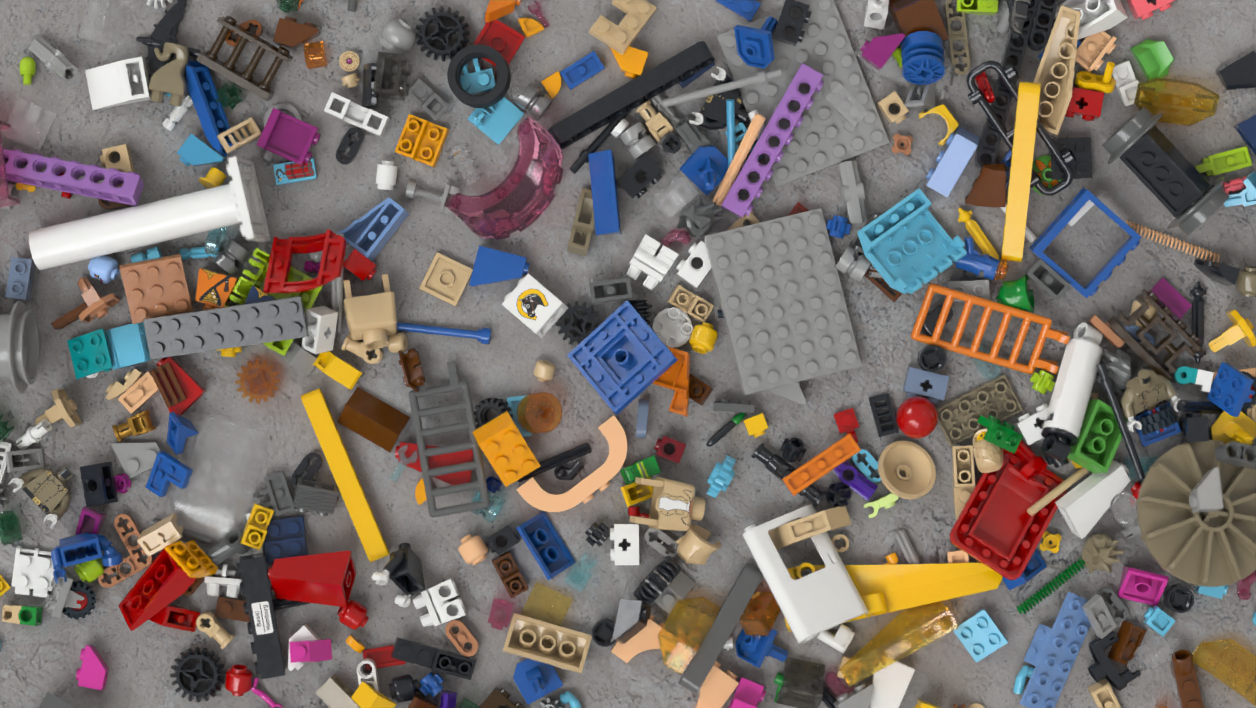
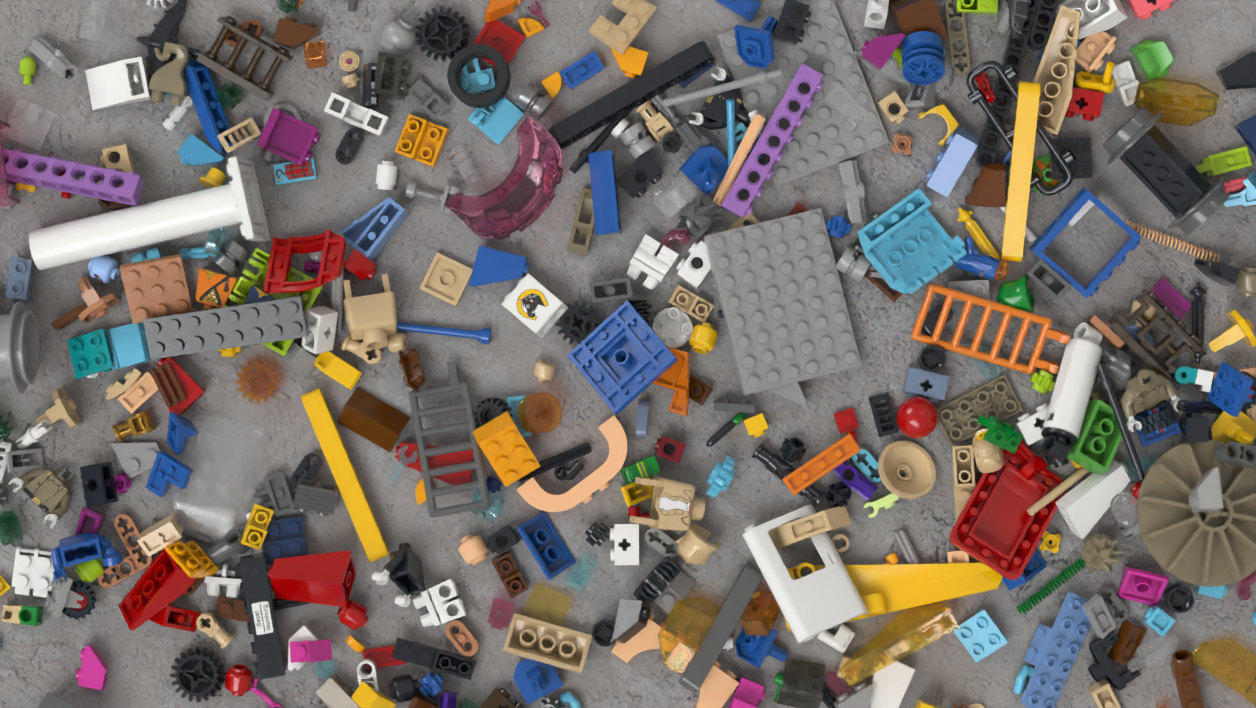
(325, 669): none -> clear light blue piece

